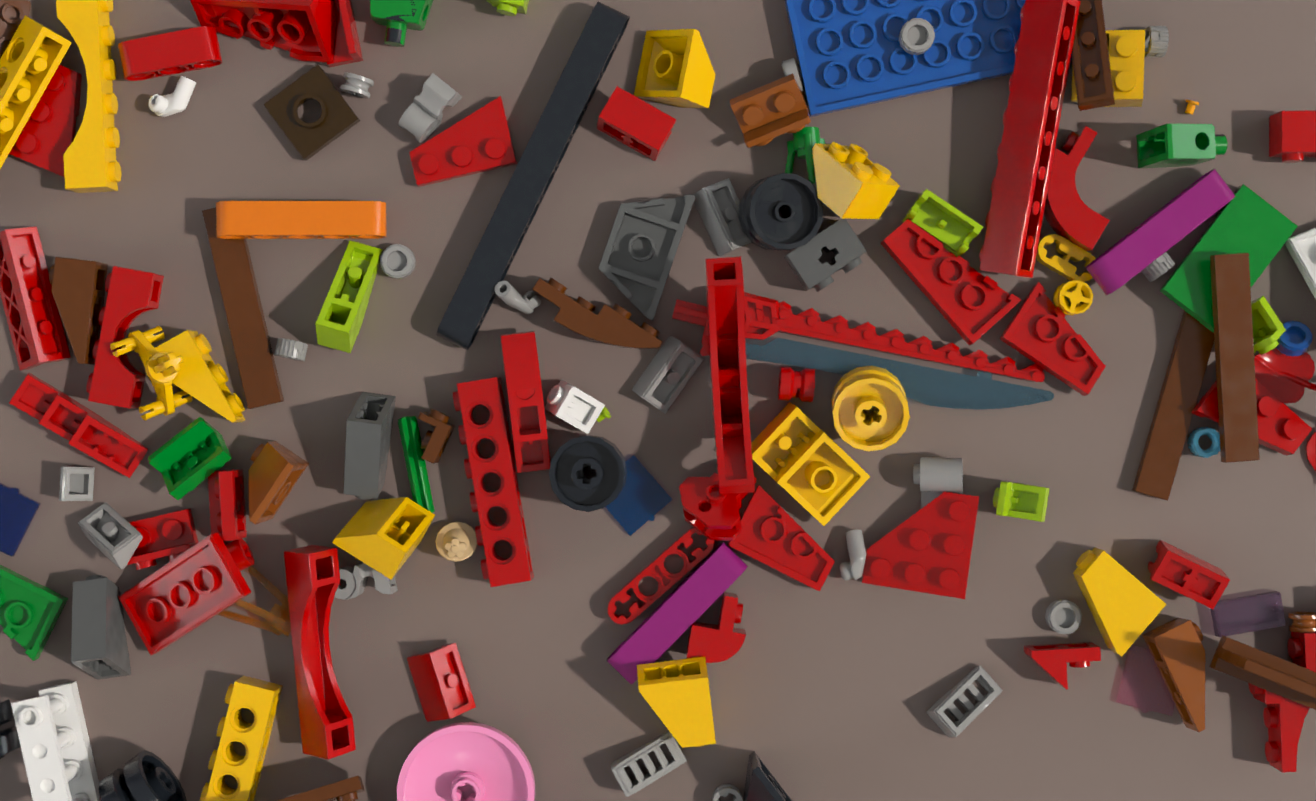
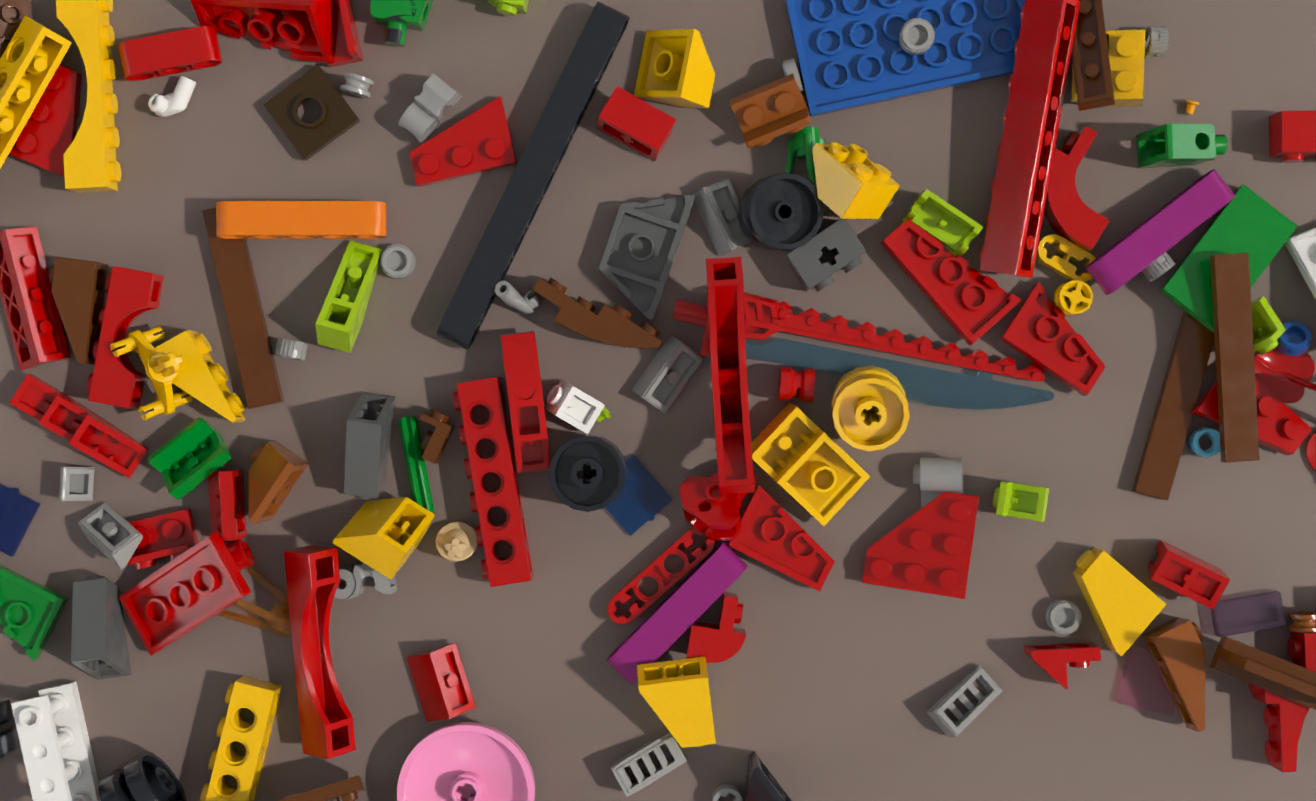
(857, 555): light grey arm -> none

